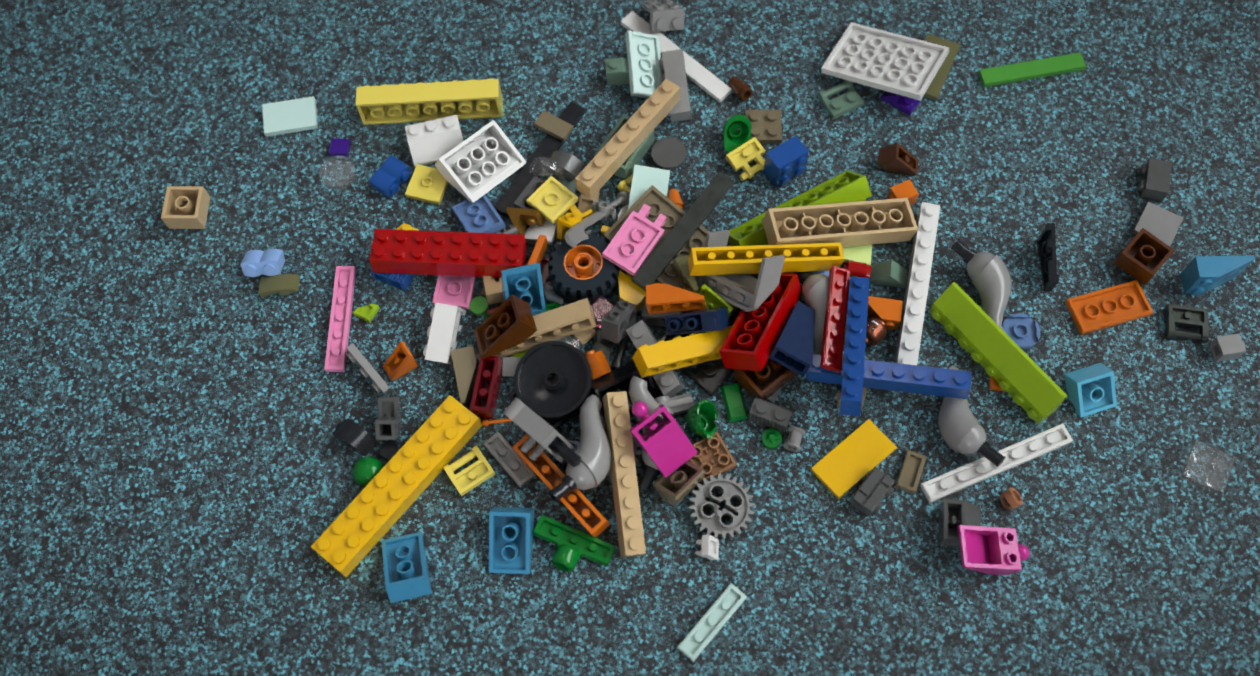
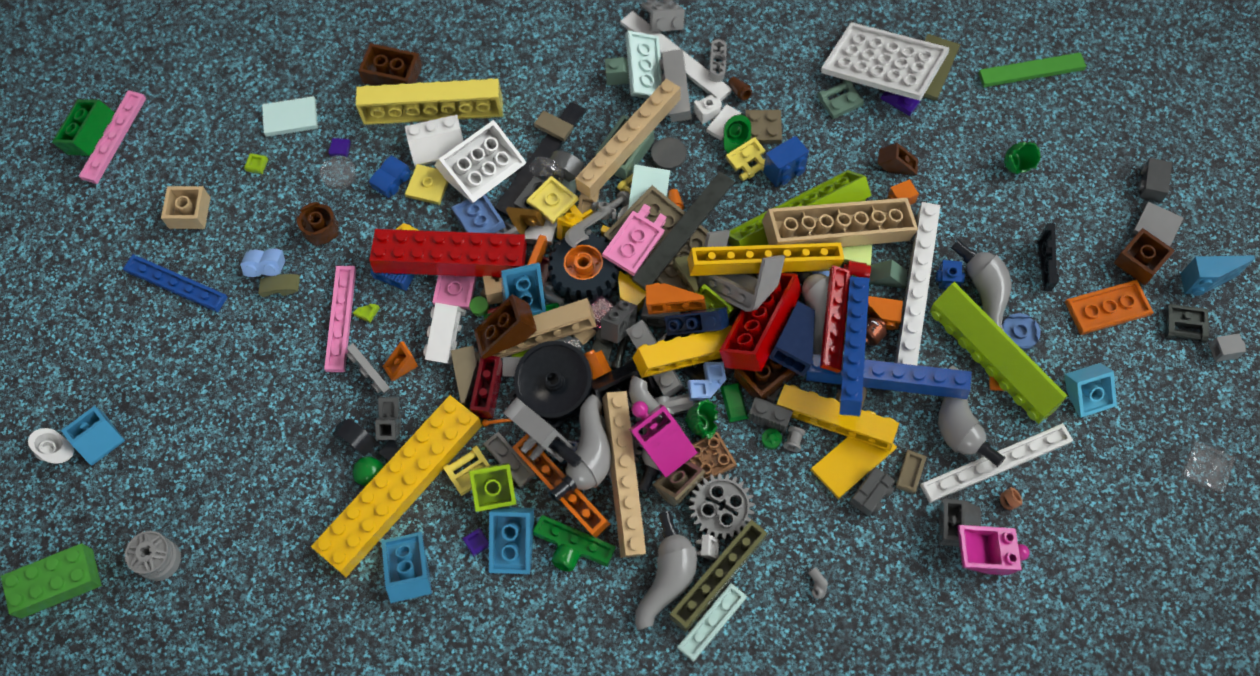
(50, 446): none -> white piece
(50, 581): none -> bright green brick
(83, 127): none -> green brick
(93, 435): none -> dark azure slope
(112, 137): none -> bright pink plate
(162, 561): none -> light grey wheel
(175, 283): none -> blue tile
(256, 163): none -> lime tile
(318, 223): none -> reddish brown brick
(389, 66): none -> reddish brown brick
(476, 542): none -> dark purple tile
(492, 487): none -> lime brick
(674, 573): none -> light grey animal
(704, 389): none -> light blue tile
(707, 108): none -> white brick
(713, 65): none -> light grey beam
(716, 127): none -> white tile
(718, 575): none -> olive brick
(820, 585): none -> light grey arm
(825, 414): none -> yellow brick
(950, 272): none -> blue brick
(1022, 157): none -> green hair

